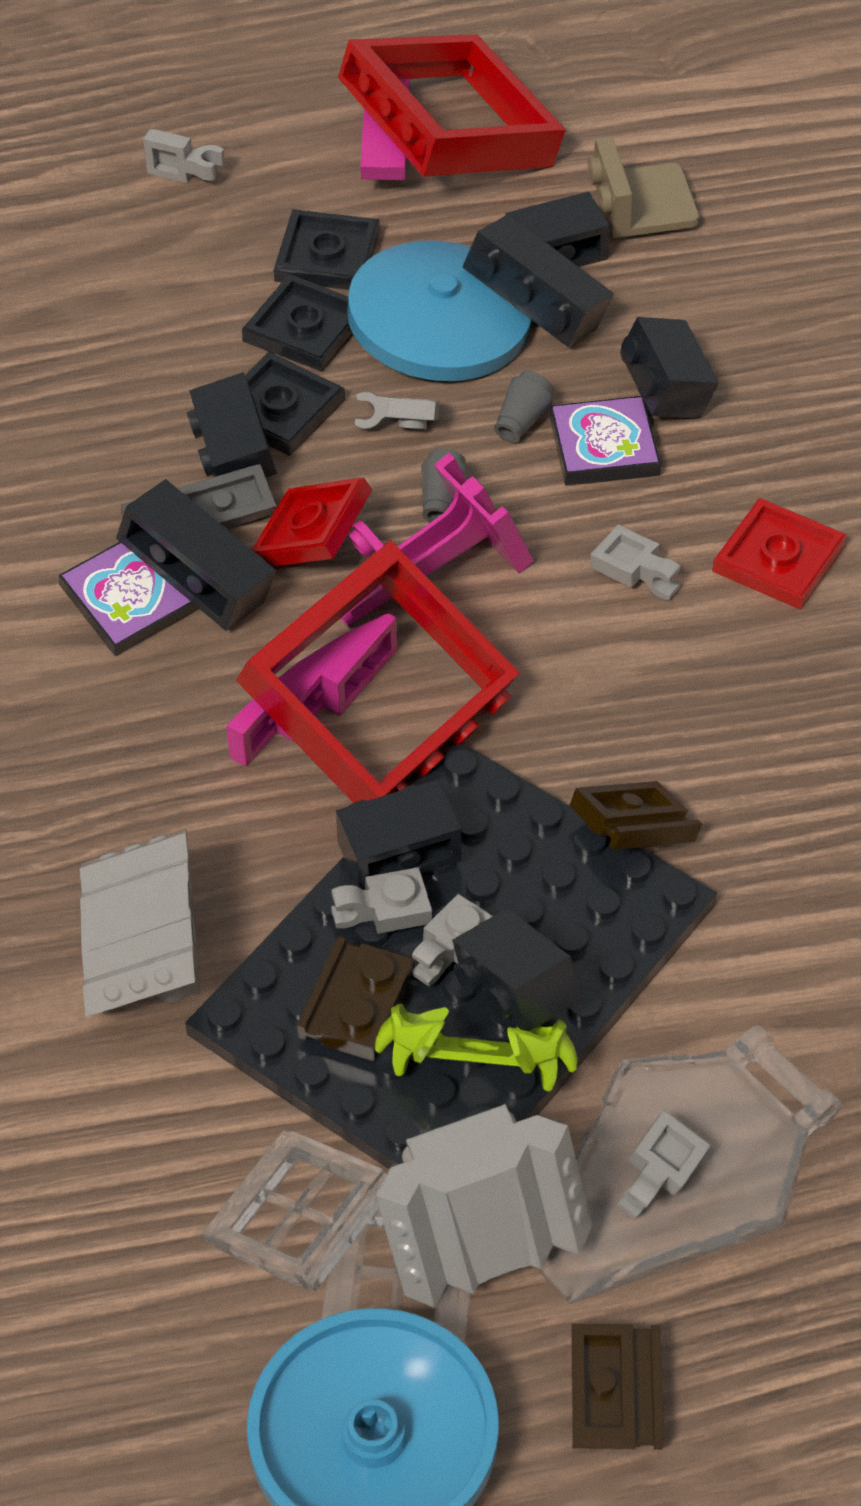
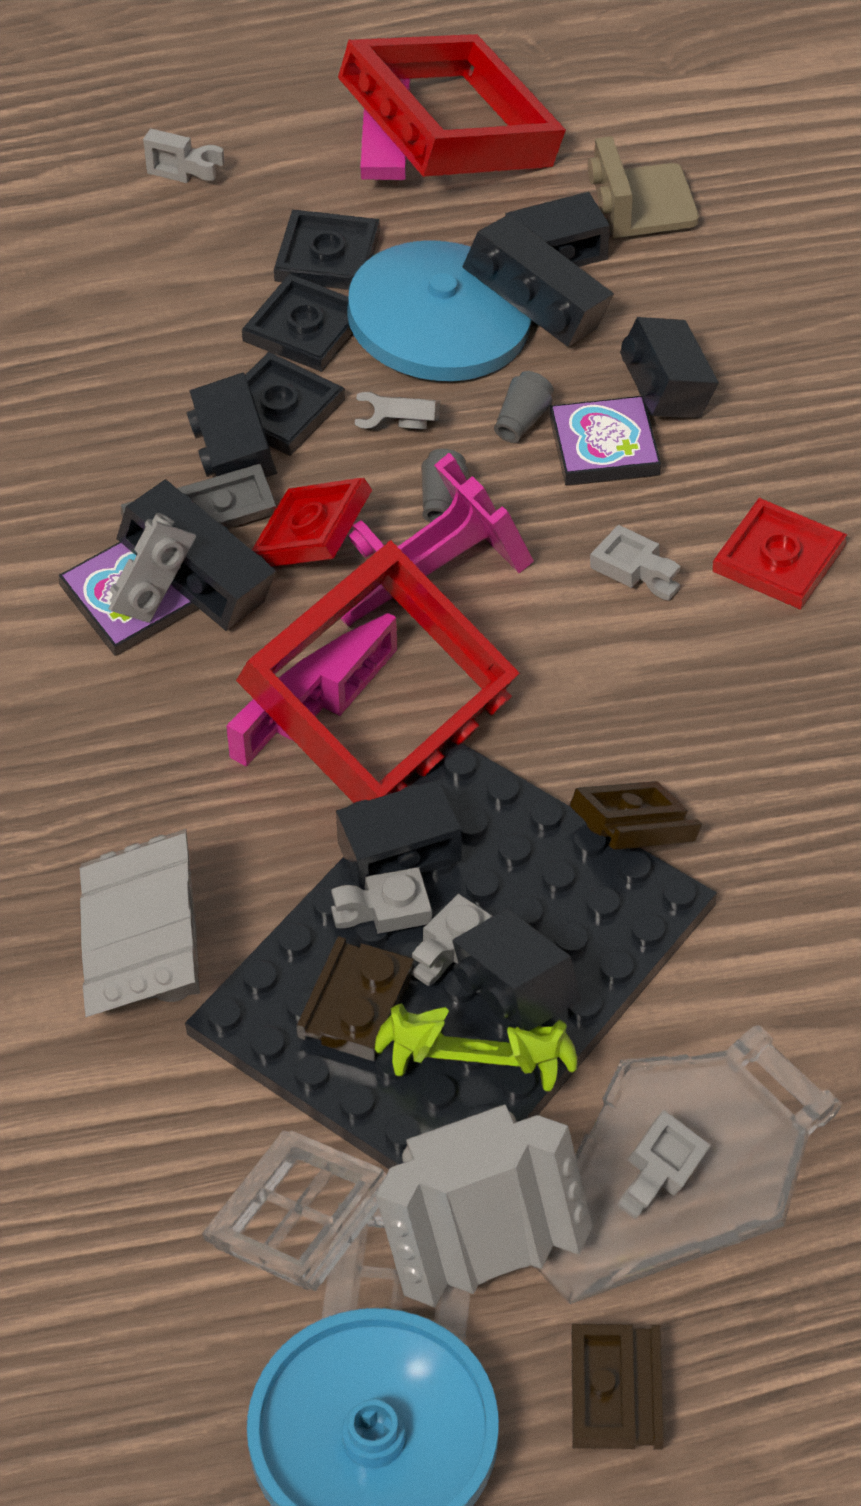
(154, 568): none -> light grey hinge

